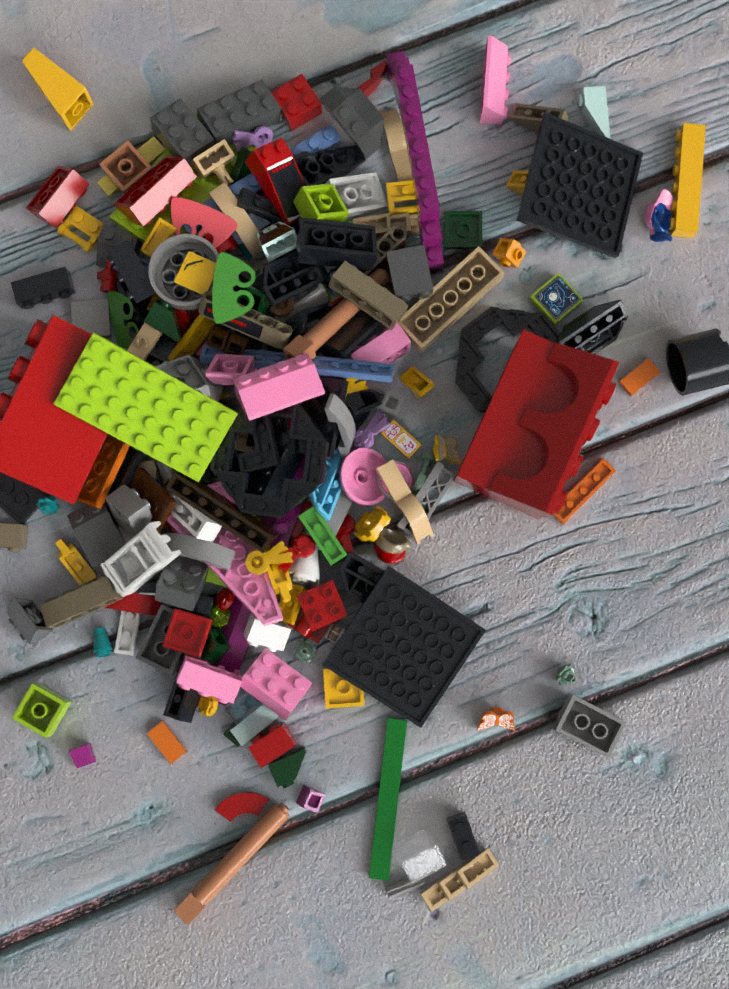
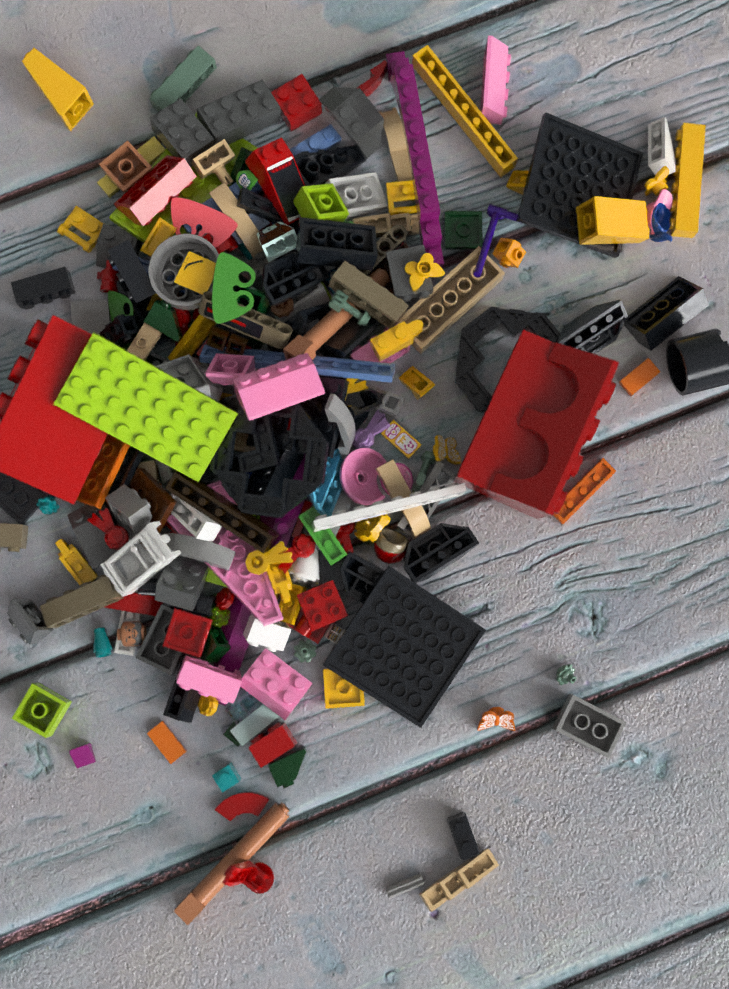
(58, 196): slope -> none
(115, 536): none -> red piece
(121, 330): none -> black brick
(131, 633): none -> nougat head
(184, 80): none -> sand green brick
(226, 777): none -> teal brick
(246, 179): none -> bright green tile
(257, 876): none -> red piece
(260, 137): lavender piece -> none
(310, 799): magenta slope -> none
(339, 302): none -> sand green hinge
(380, 508): none -> white plate
(388, 799): green tile -> none
(395, 339): none -> yellow hinge
(419, 855): clear slope -> none
(421, 270): none -> yellow animal
(437, 550): none -> black wedge
(464, 111): none -> yellow brick
(495, 213): none -> dark purple bar
(531, 115): dark tan slope -> none
(556, 298): slope -> none
(595, 109): light aqua slope -> none
(612, 221): none -> yellow slope
(658, 183): none -> yellow animal
(660, 146): none -> white slope
(666, 312): none -> black slope

